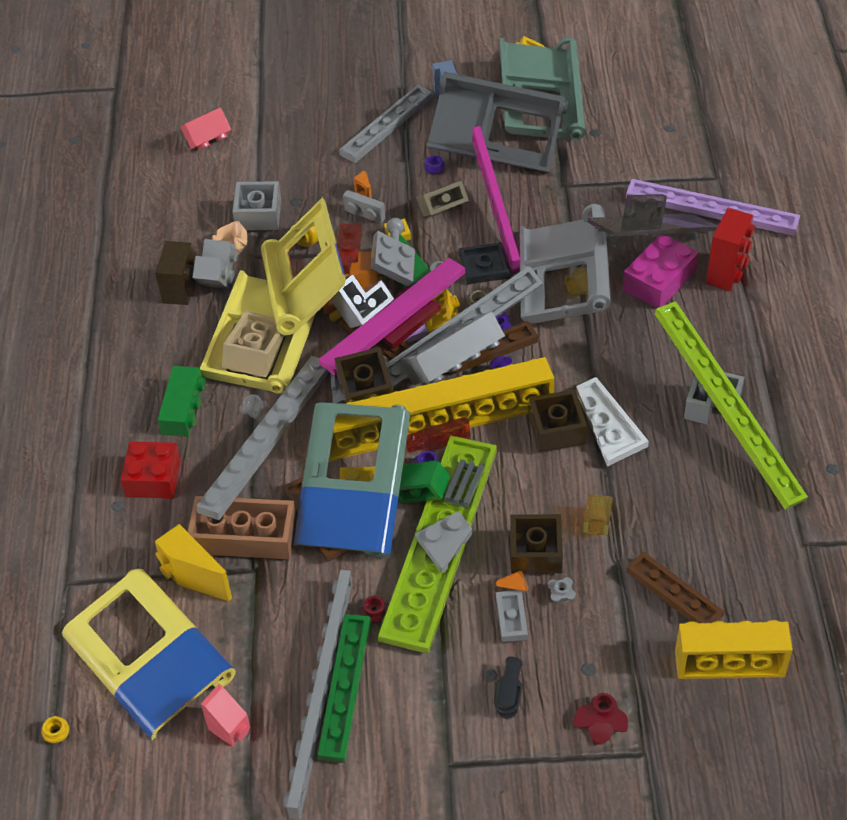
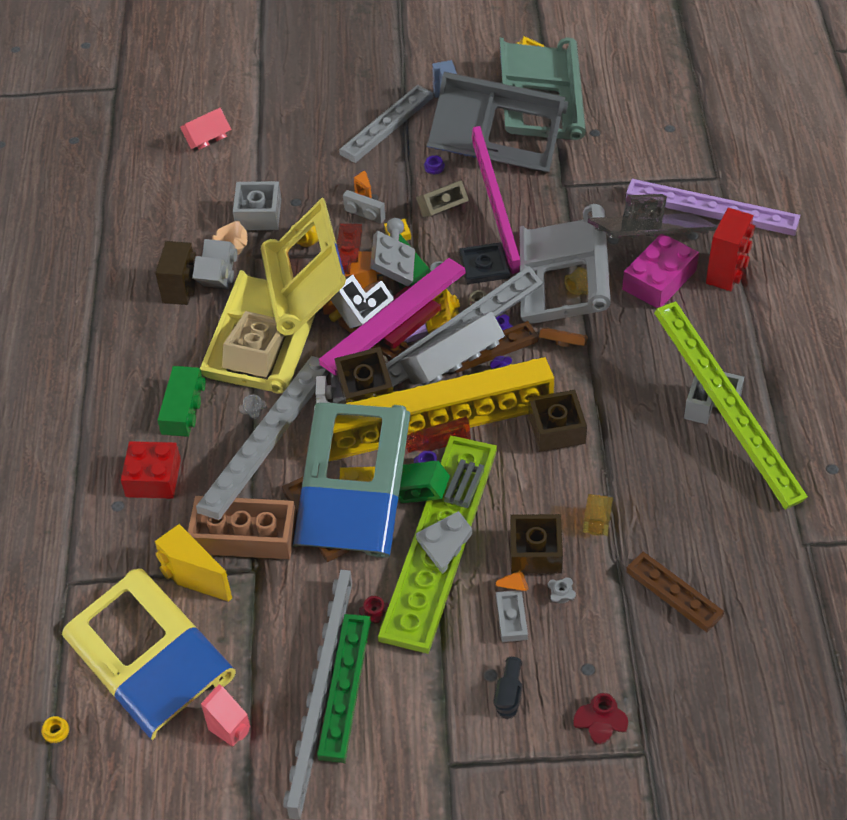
(323, 391): none -> white plate
(562, 337): none -> dark orange plate
(611, 426): white wing -> none
(733, 650): yellow brick -> none

